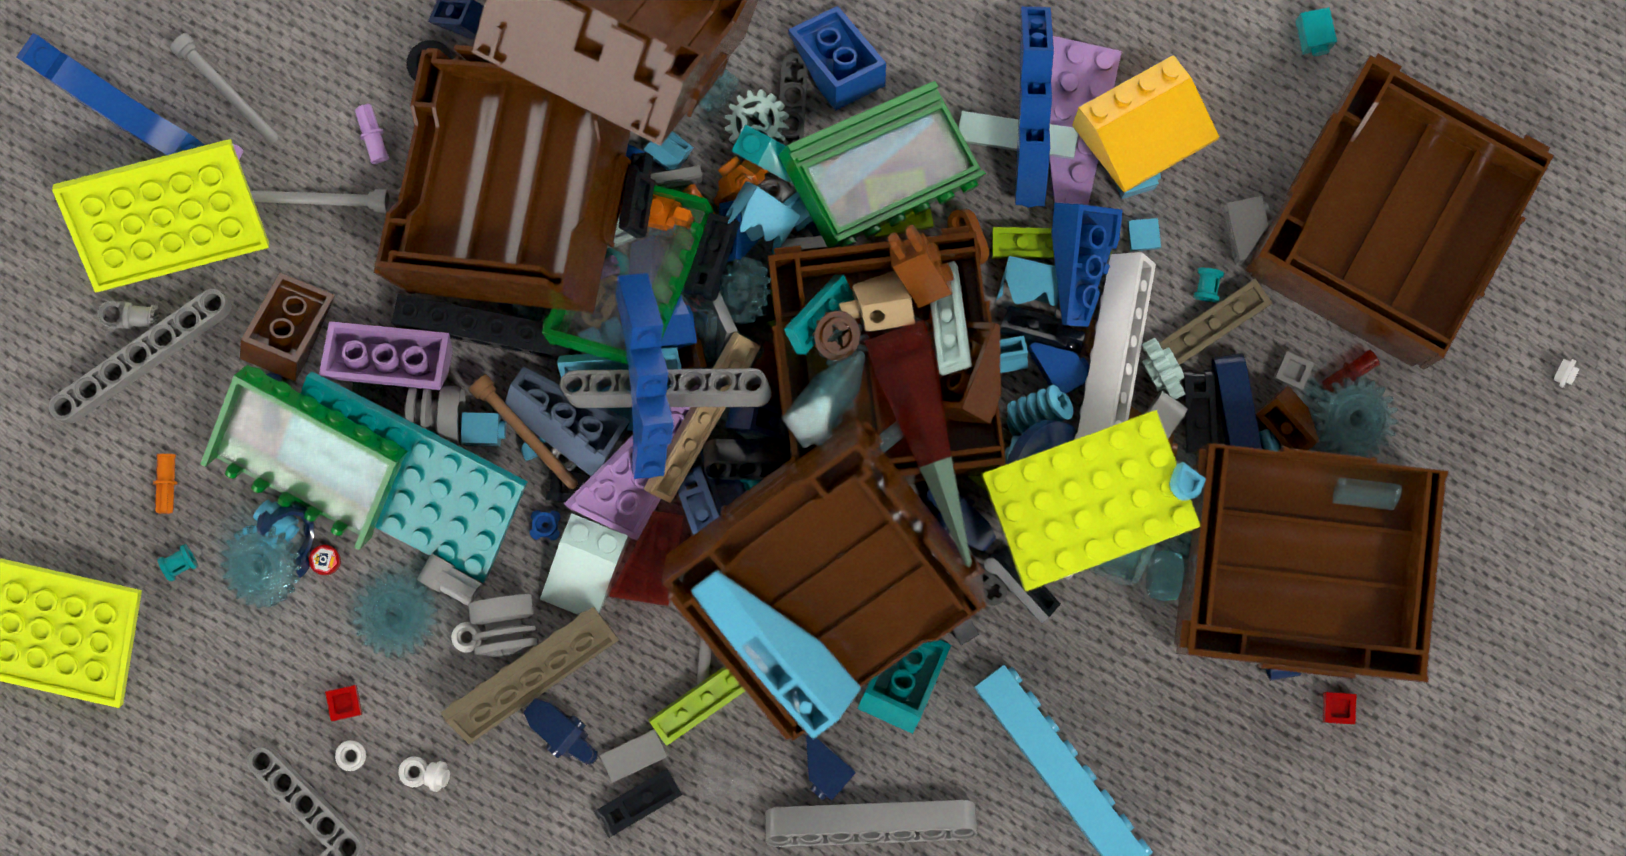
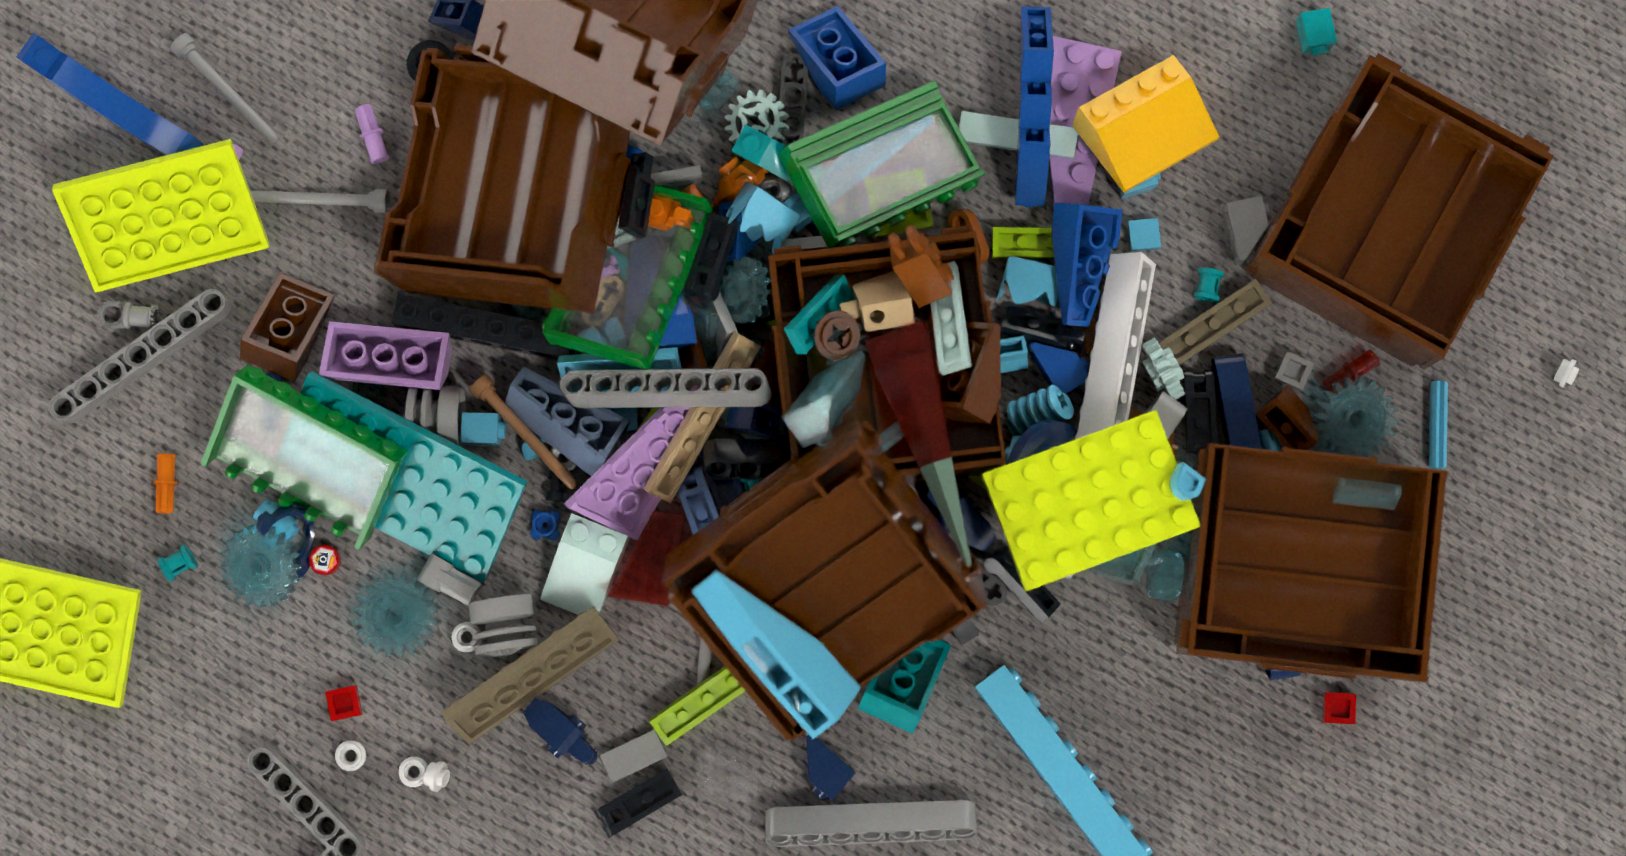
(647, 374): blue arch -> none
(671, 153): medium azure piece -> none
(1438, 424): none -> medium azure axle

